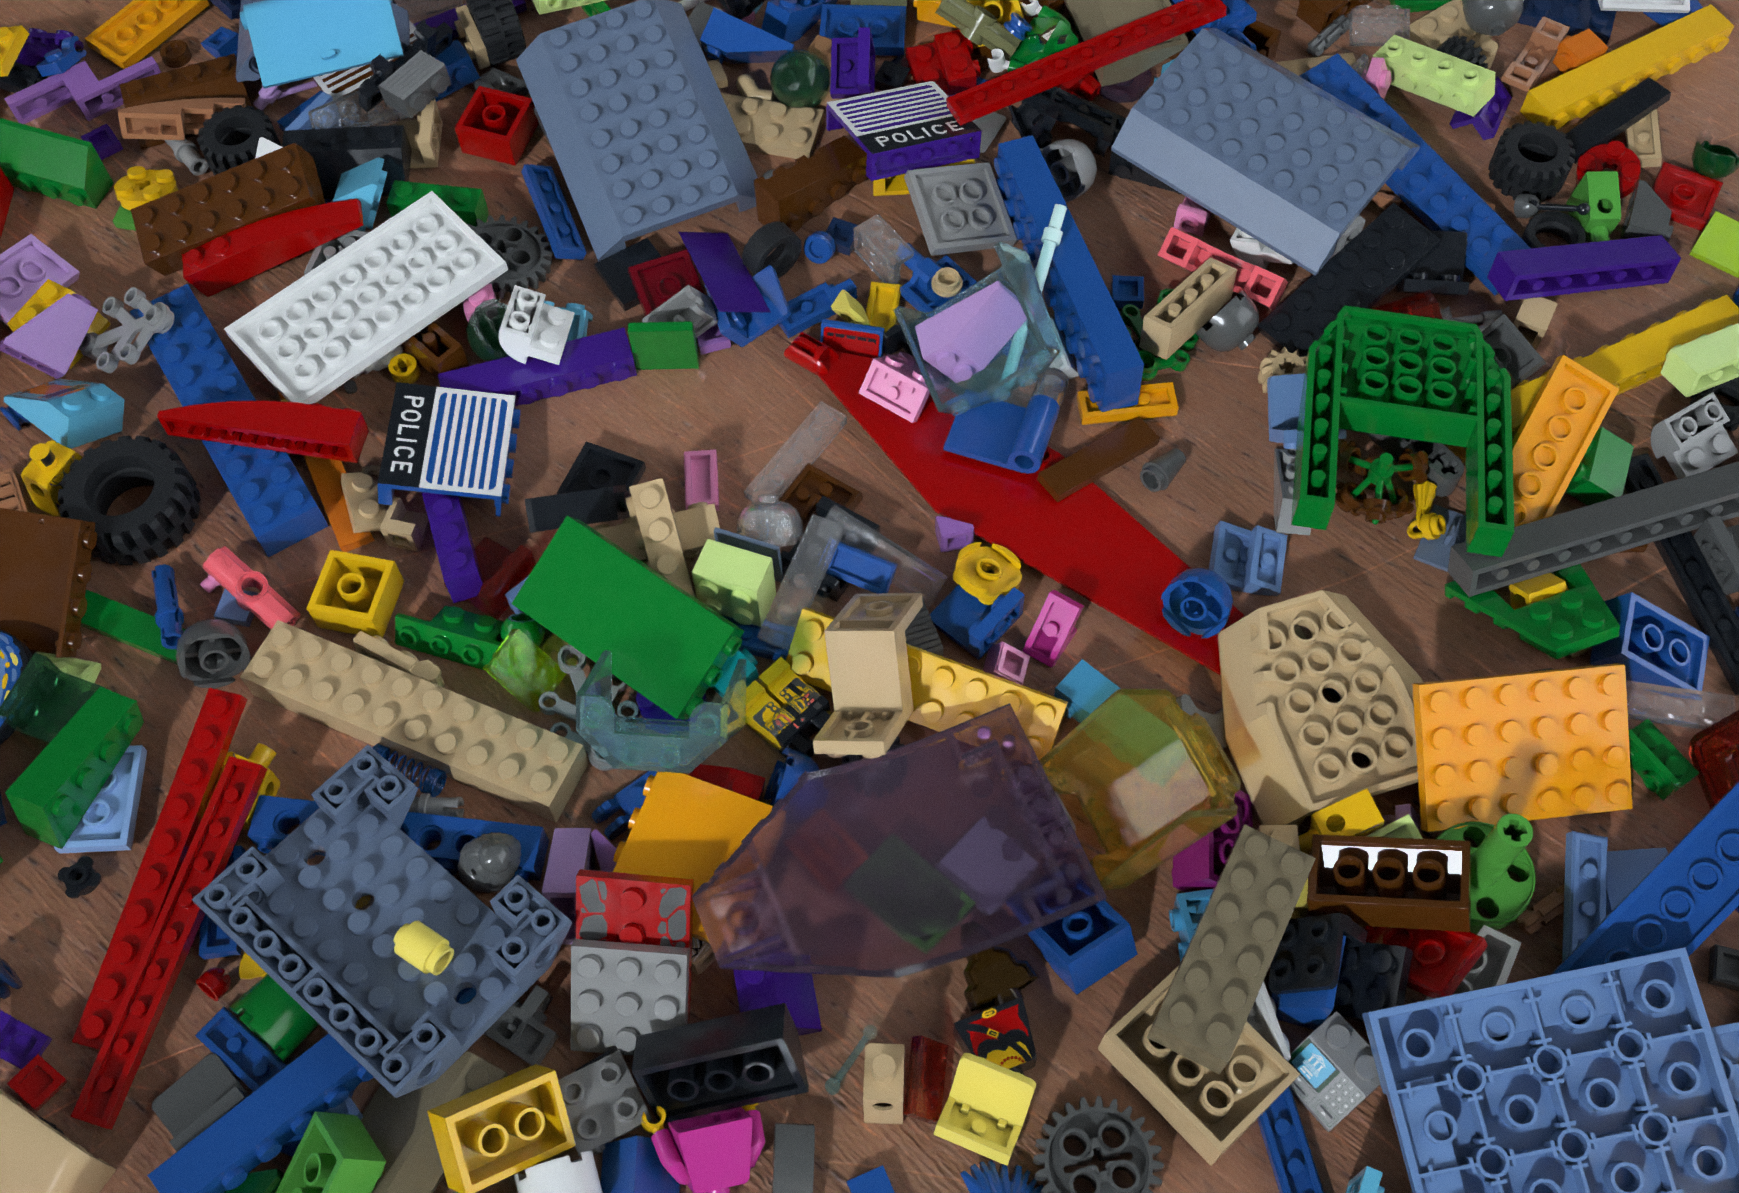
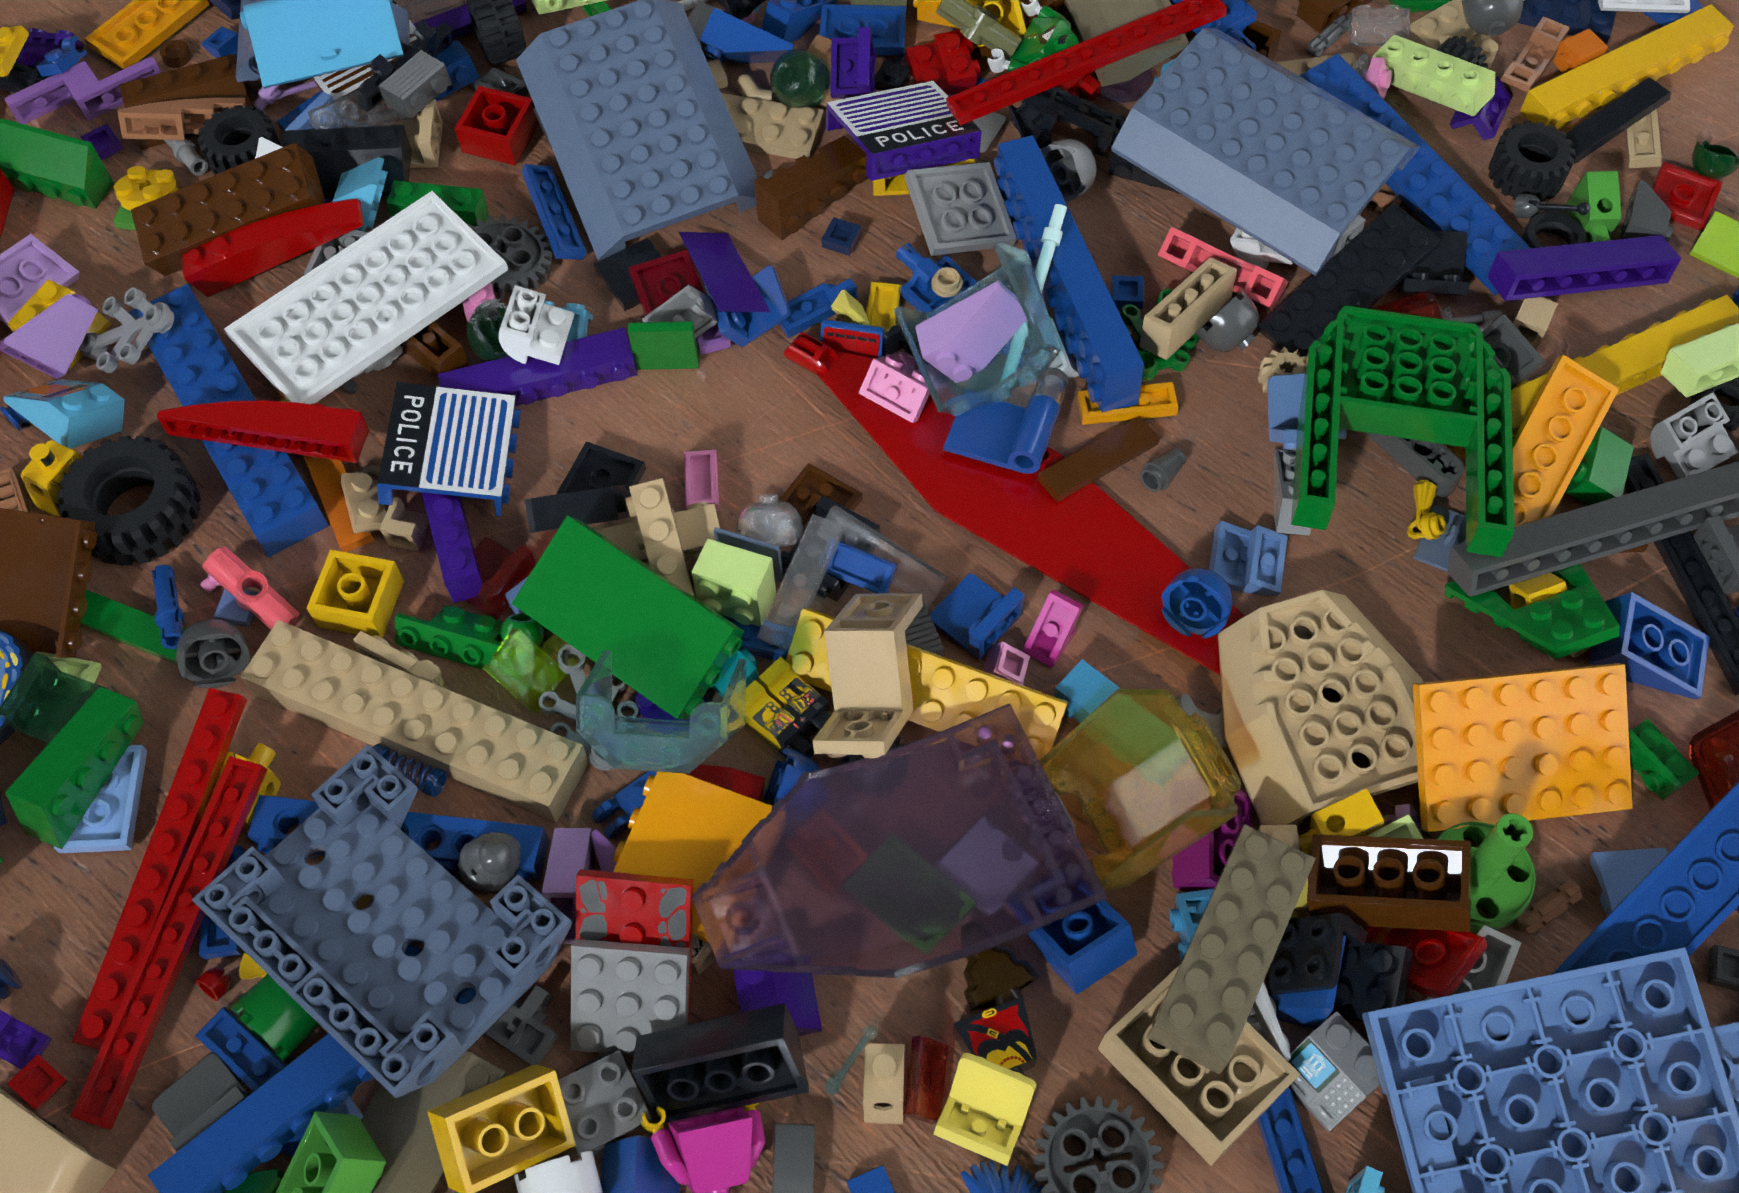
(88, 881): black plate -> none
(400, 361): yellow bush -> none
(423, 948): light yellow brick -> none
(437, 805): light grey pin -> none
(474, 46): tan plate -> none
(764, 241): black tyre -> none
(800, 449): clear plate -> none
(819, 247): blue tile -> none
(881, 248): clear bracket -> none
(953, 533): medium lavender slope -> none
(986, 586): yellow plate -> none
(1017, 26): blue bush -> none
(1192, 217): bright pink bracket -> none
(1377, 472): reddish brown plant -> none
(1583, 887): medium blue tile -> none
(1612, 156): red plate -> none
(1677, 705): clear plate -> none

